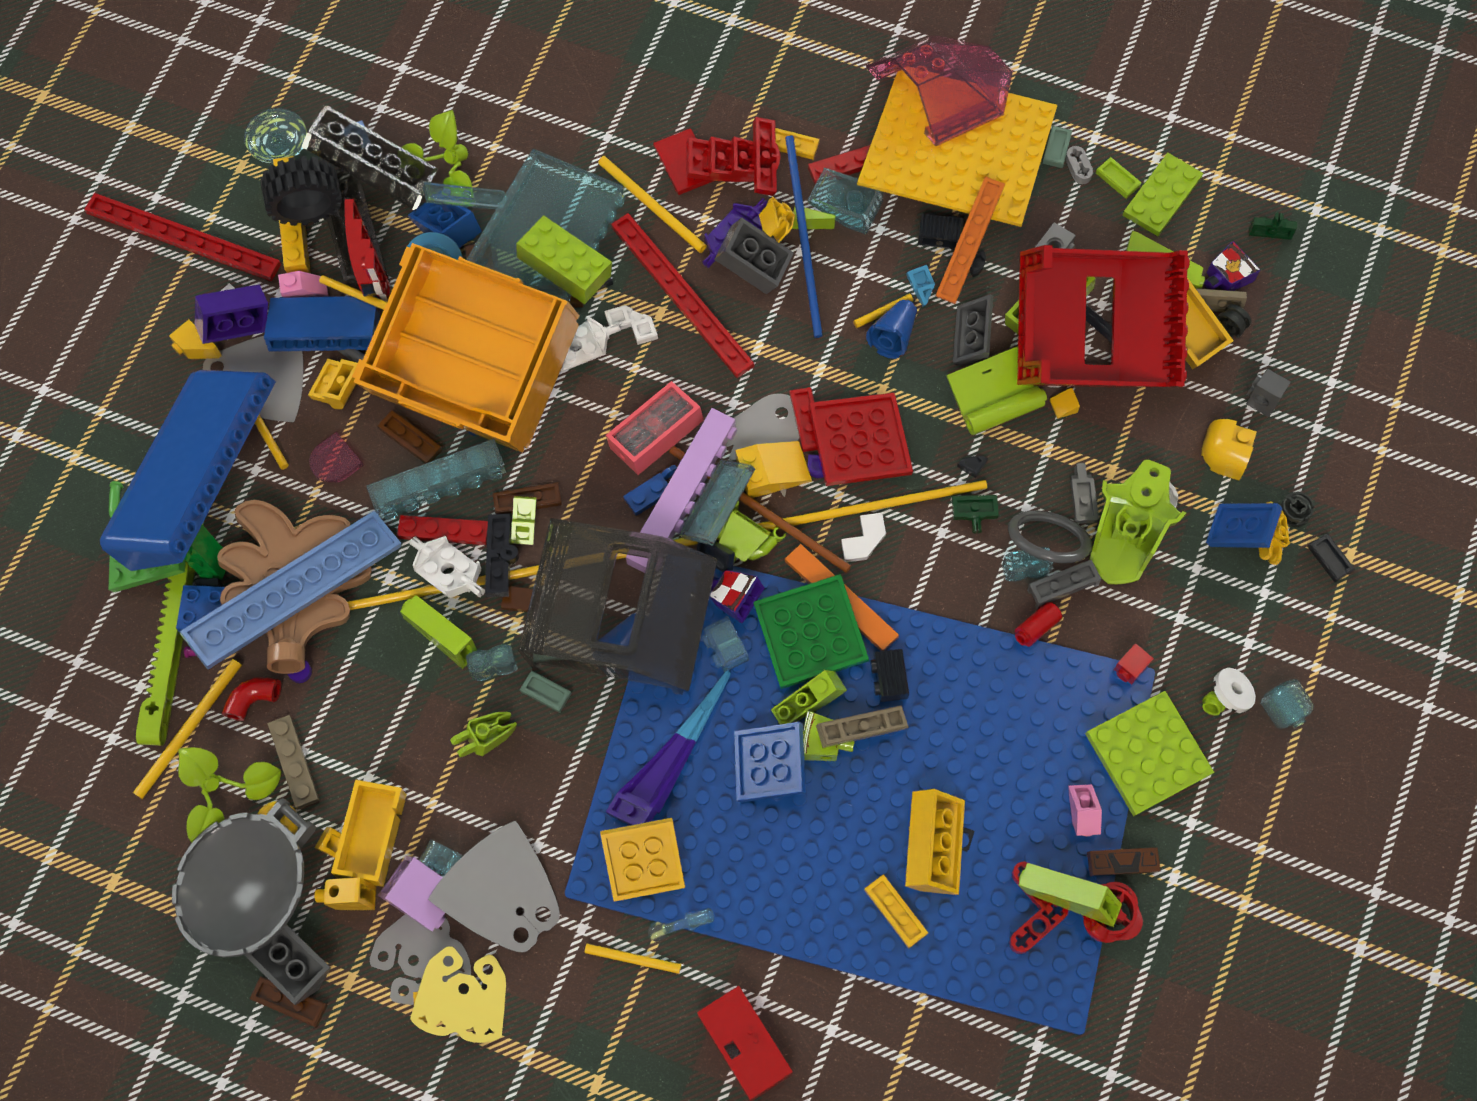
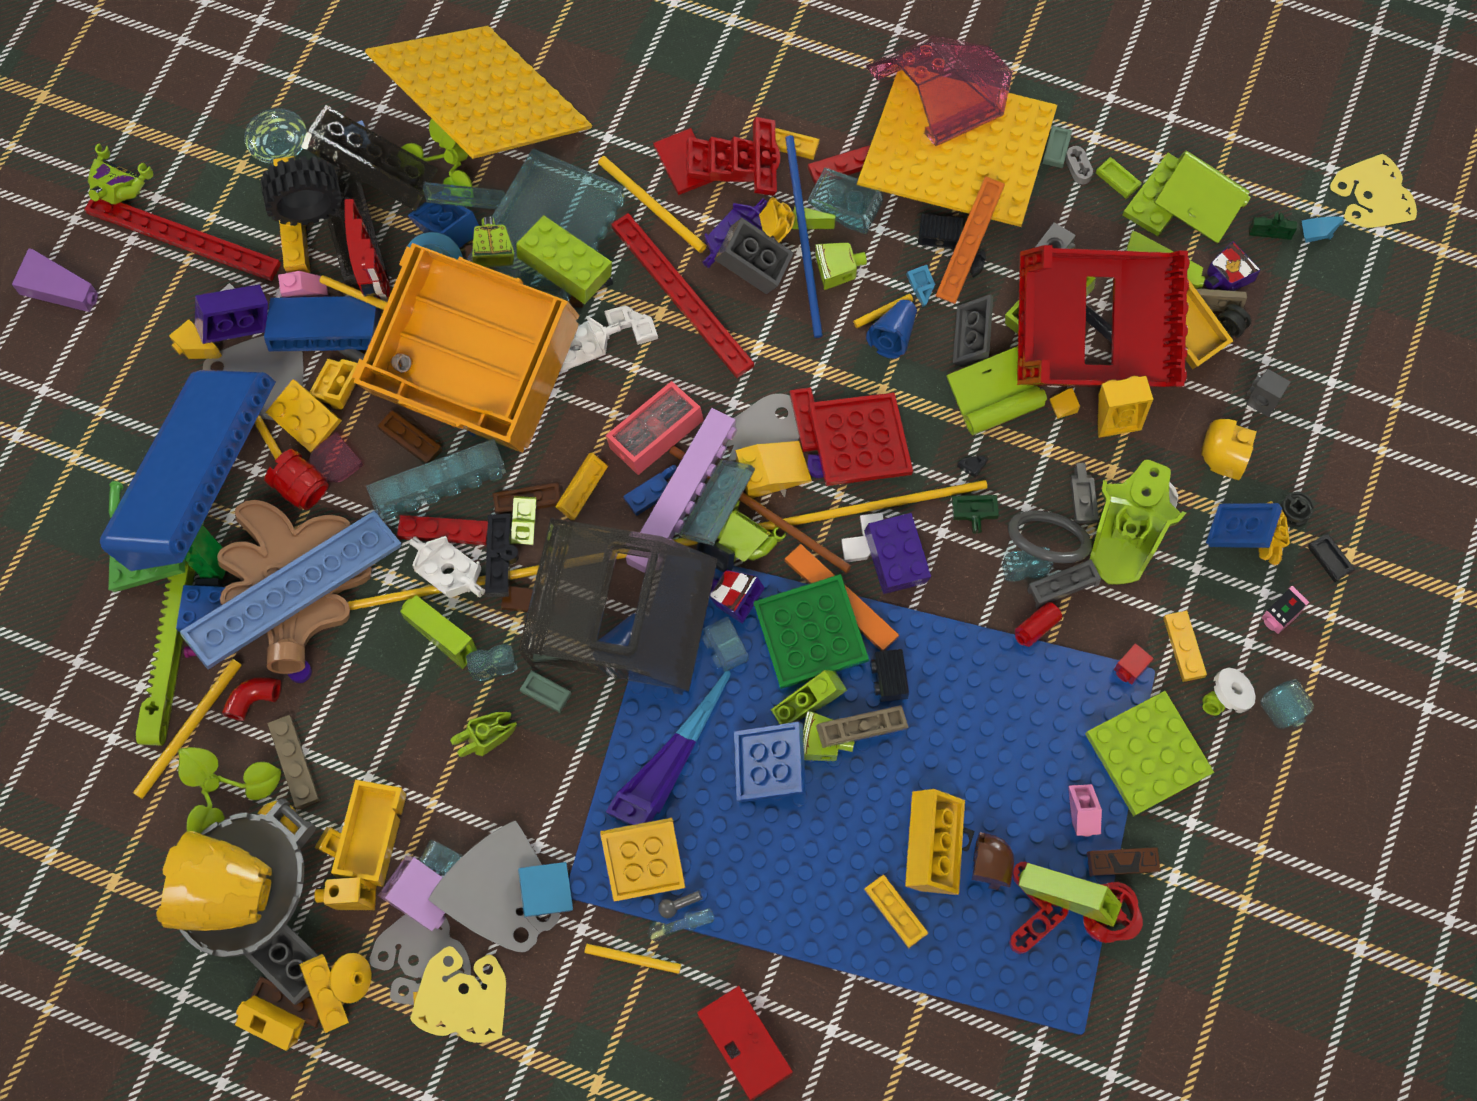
(52, 283): none -> medium lavender slope
(114, 182): none -> lime torso
(212, 885): none -> yellow piece
(269, 1022): none -> yellow brick
(297, 480): none -> red piece
(303, 416): none -> yellow plate
(327, 1006): none -> yellow plate
(343, 980): none -> yellow dish
(404, 360): none -> light grey hinge
(479, 90): none -> yellow baseplate
(492, 245): none -> lime torso
(545, 889): none -> dark azure tile
(581, 486): none -> yellow plate
(668, 907): none -> dark grey bar
(837, 263): none -> lime torso
(897, 553): none -> dark purple brick
(993, 861): none -> reddish brown brick
(1123, 405): none -> yellow slope
(1184, 646): none -> yellow plate
(1202, 196): none -> lime door
(1285, 610): none -> slope
(1320, 228): none -> dark azure slope
(1386, 191): none -> light yellow piece

